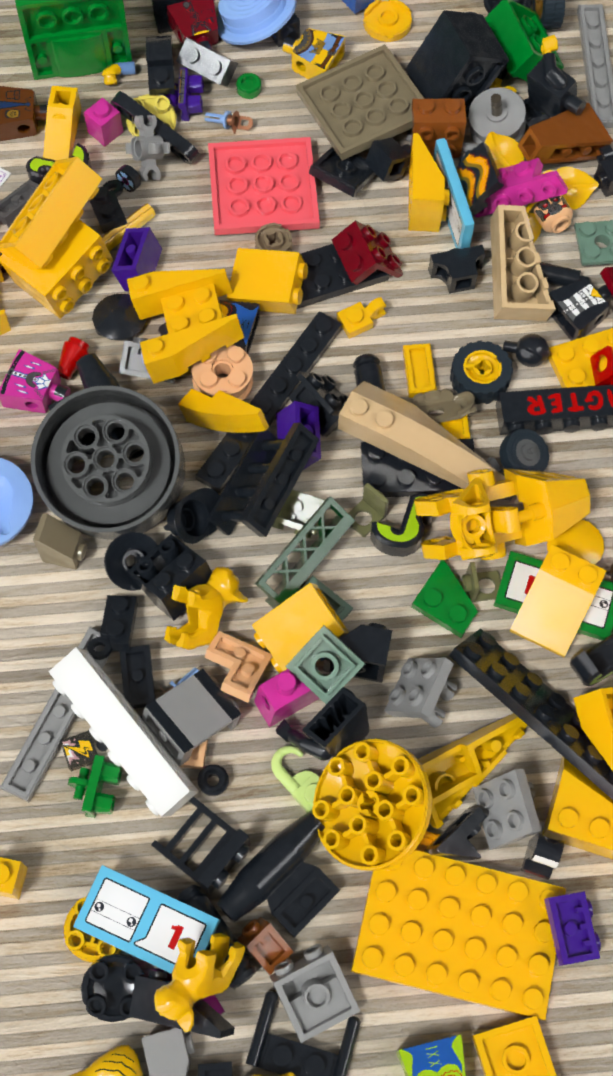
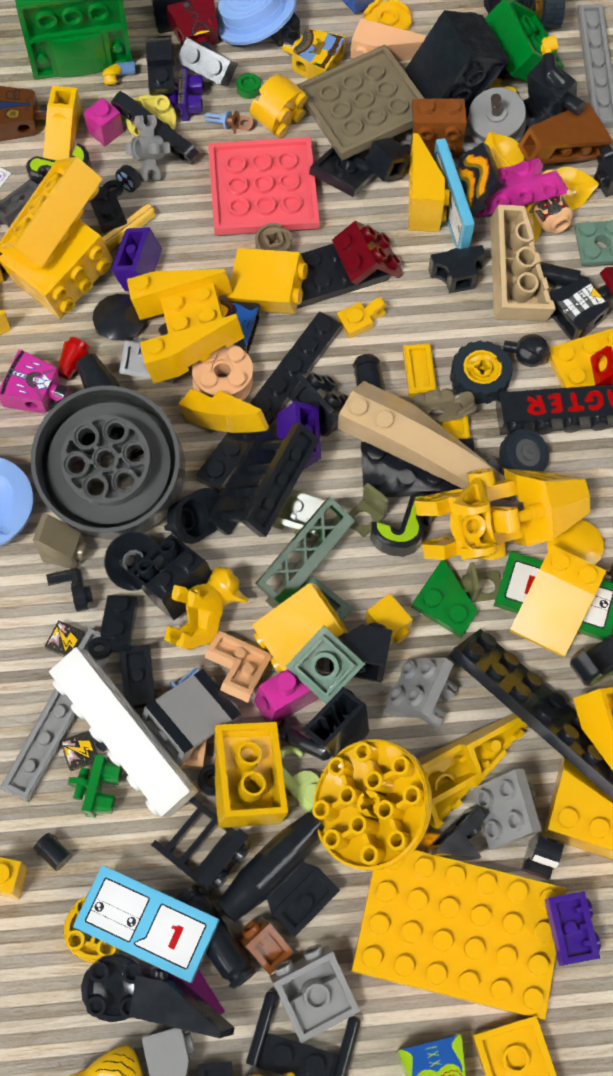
(52, 851): none -> black piece
(64, 639): none -> tile
(81, 594): none -> black plate
(197, 977): yellow animal -> none
(249, 775): none -> yellow slope
(279, 105): none -> yellow brick
(372, 35): none -> light nougat slope
(393, 616): none -> yellow brick

